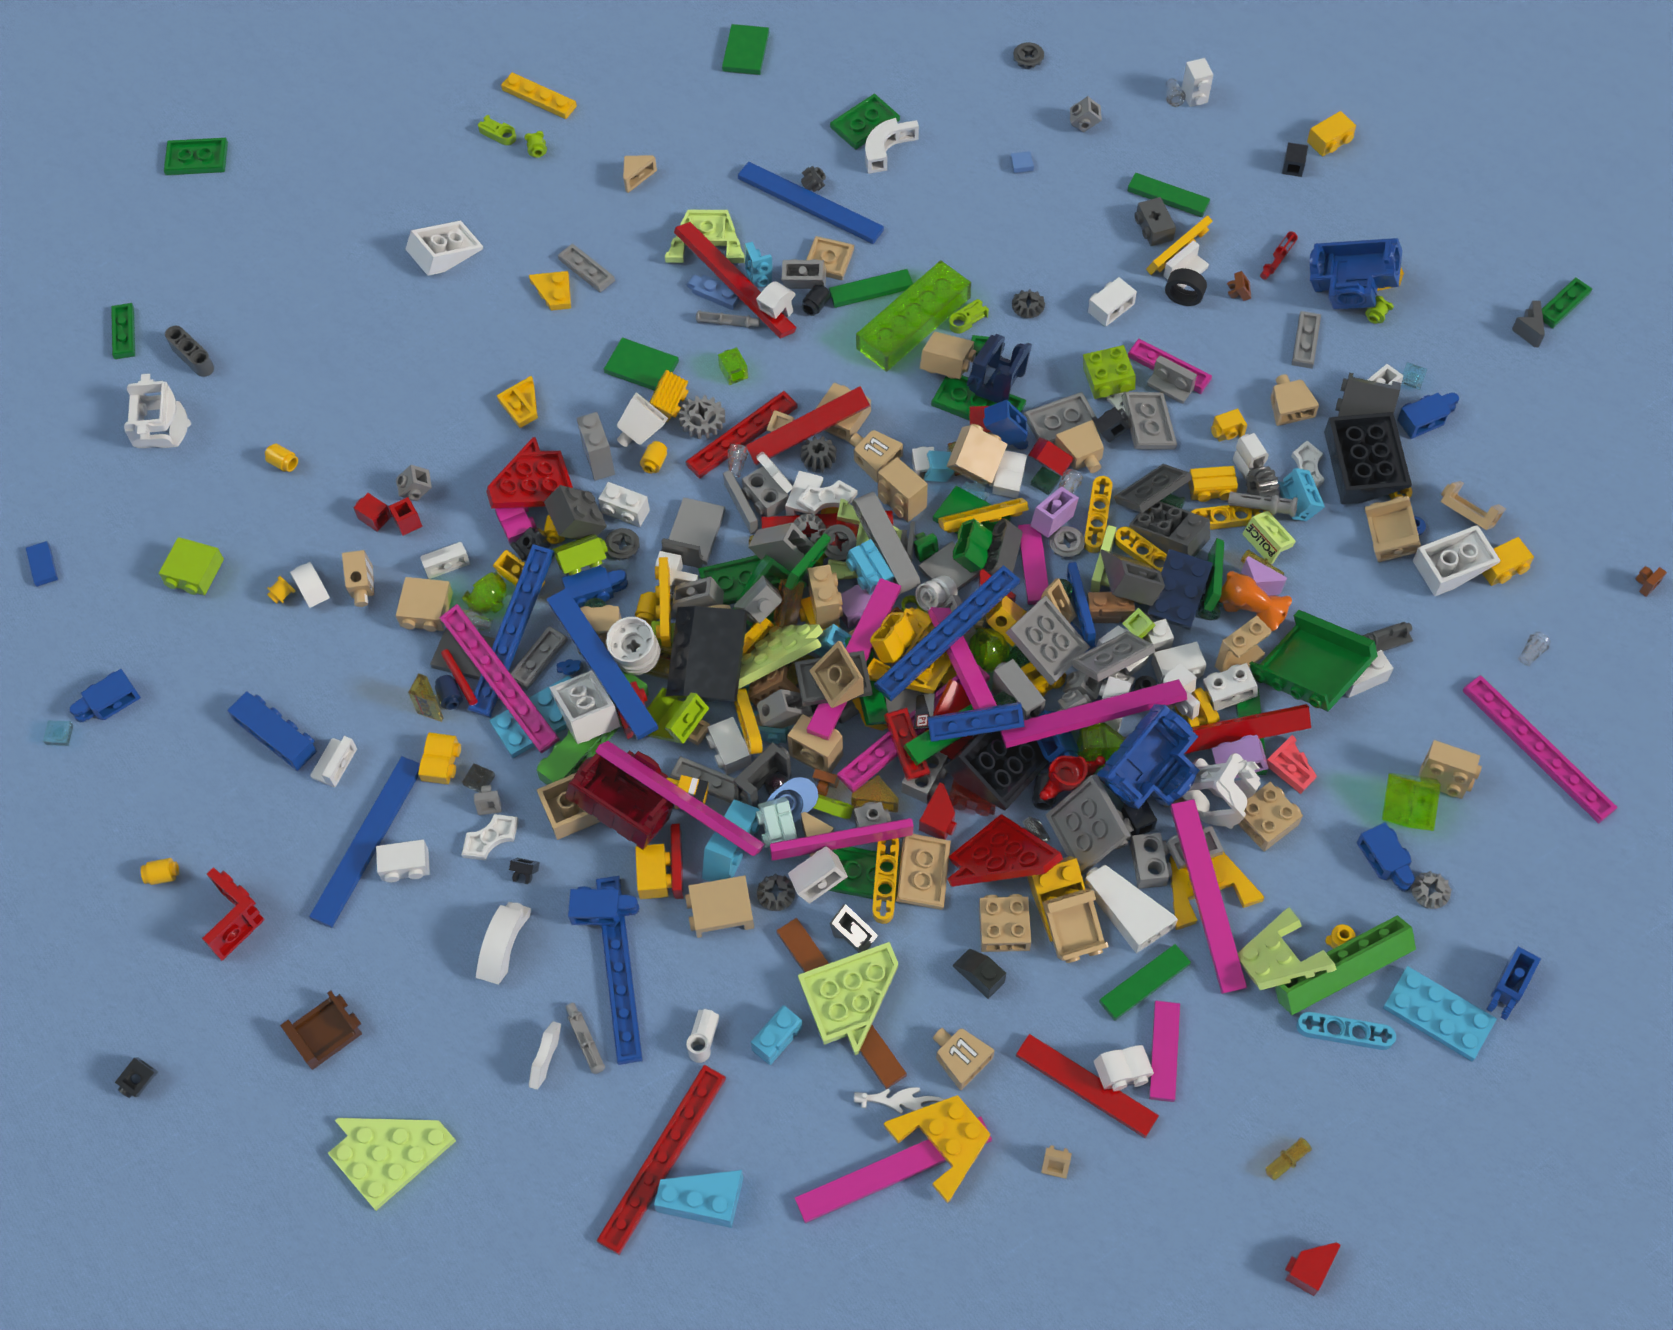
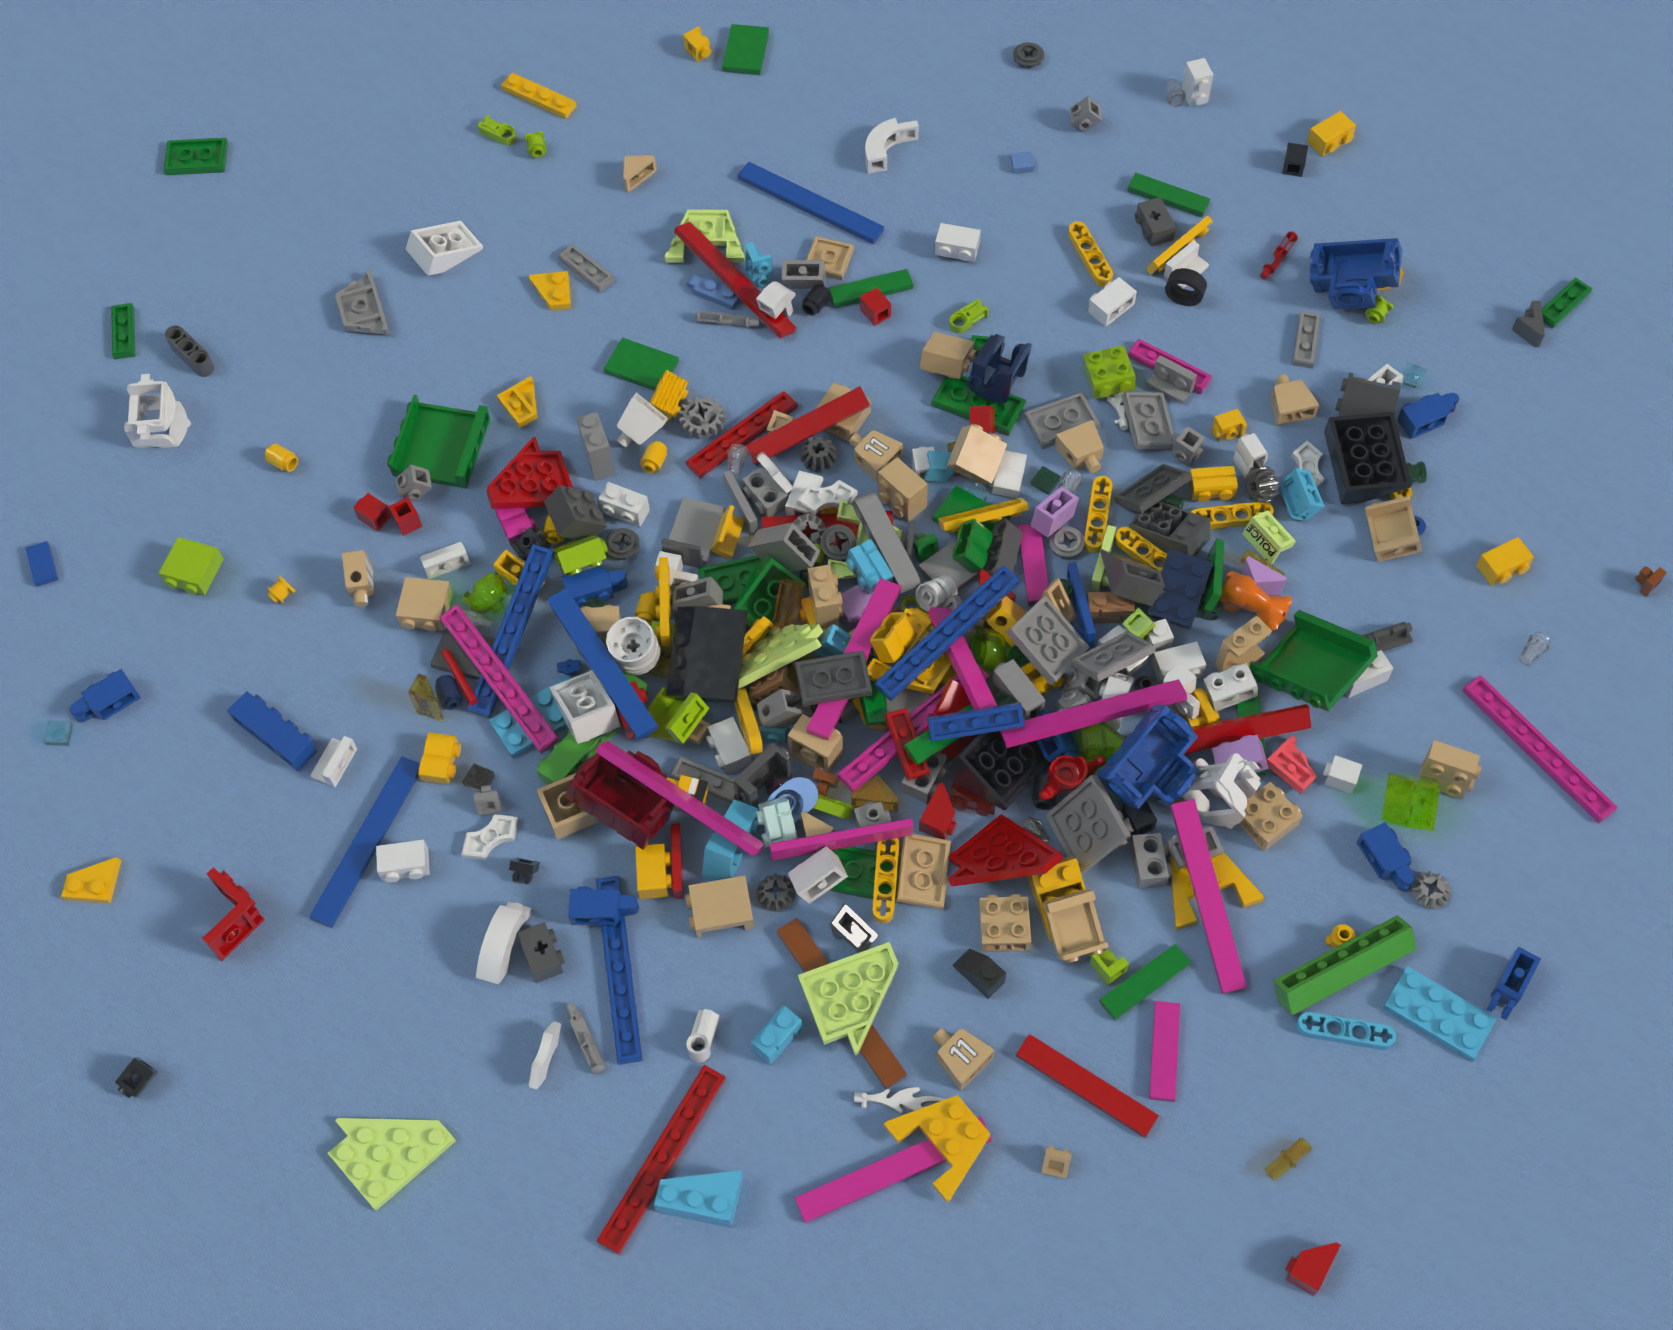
(92, 883): none -> yellow wing
(159, 871): yellow brick -> none
(309, 584): white brick -> none
(323, 1030): reddish brown panel -> none
(362, 307): none -> light grey wing
(441, 441): none -> green panel
(536, 939): none -> dark grey brick
(538, 657): light grey tile -> none
(696, 44): none -> yellow brick
(727, 534): none -> yellow panel
(733, 365): clear neon green brick -> none
(759, 600): light grey torso -> none
(808, 561): green tile -> none
(813, 178): dark grey gear -> none
(838, 676): tan slope -> none
(860, 120): green tile -> none
(875, 306): none -> red brick
(913, 315): clear neon green brick -> none
(924, 709): sticker -> none
(957, 242): none -> white brick
(1007, 423): blue hinge -> none
(1035, 308): dark grey gear -> none
(1050, 456): red slope -> none
(1088, 254): none -> yellow beam
(1108, 966): none -> lime panel
(1112, 423): black brick -> none
(1123, 1068): white brick -> none
(1129, 909): white slope -> none
(1188, 445): none -> light grey brick
(1240, 286): dark orange tile -> none
(1271, 960): yellowish green wing -> none
(1273, 504): light grey pin -> none
(1342, 774): none -> white brick
(1417, 472): none -> clear green wheel
(1455, 559): white slope -> none
(1484, 519): tan panel -> none

